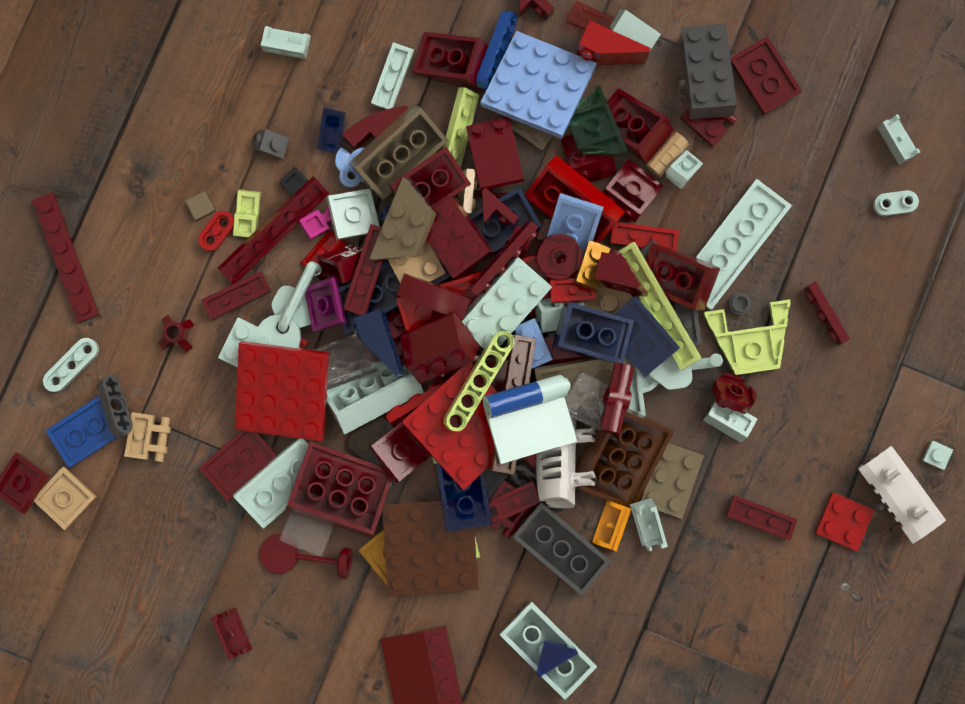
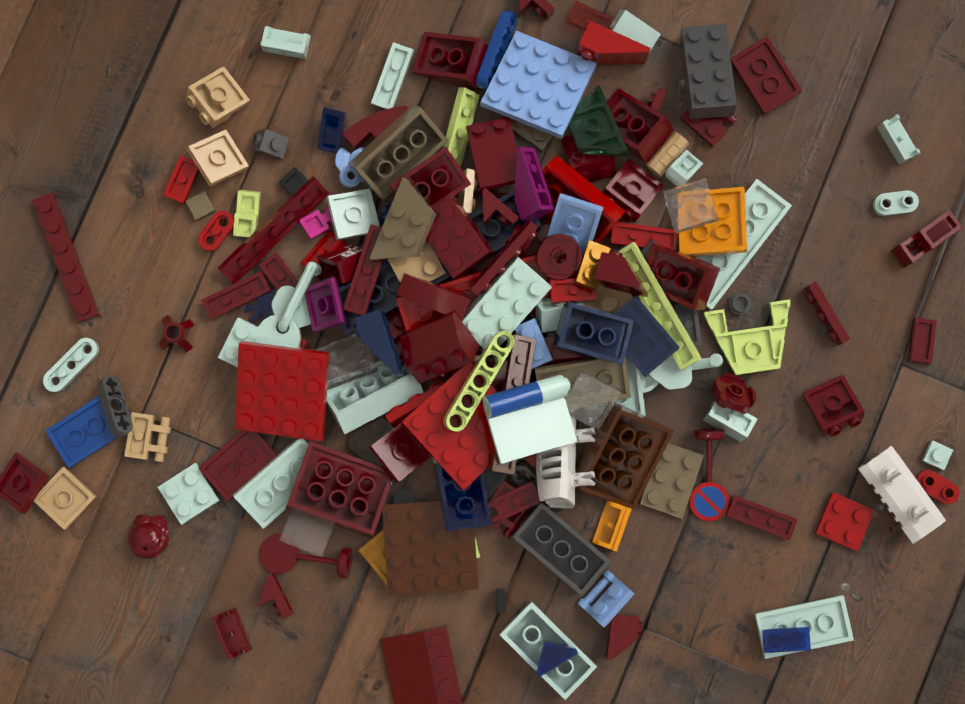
(149, 533): none -> dark red hair
(181, 180): none -> red plate
(188, 493): none -> light aqua plate
(216, 97): none -> tan plate
(217, 158): none -> tan plate
(264, 306): none -> clear blue plate
(273, 590): none -> dark red slope
(278, 272): none -> dark red plate
(404, 496): none -> black tile
(500, 600): none -> black tile
(530, 186): none -> magenta slope
(610, 602): none -> light blue plate
(617, 398): dark red piece -> none
(622, 633): none -> dark red slope
(648, 524): light aqua hinge -> none
(656, 99): none -> dark red plate
(690, 206): none -> clear plate
(709, 499): none -> piece
(722, 236): none -> light orange plate
(786, 639): none -> clear blue plate
(825, 617): none -> light aqua plate
(834, 406): none -> dark red plate
(922, 341): none -> dark red tile
(926, 238): none -> dark red slope
(938, 487): none -> red plate

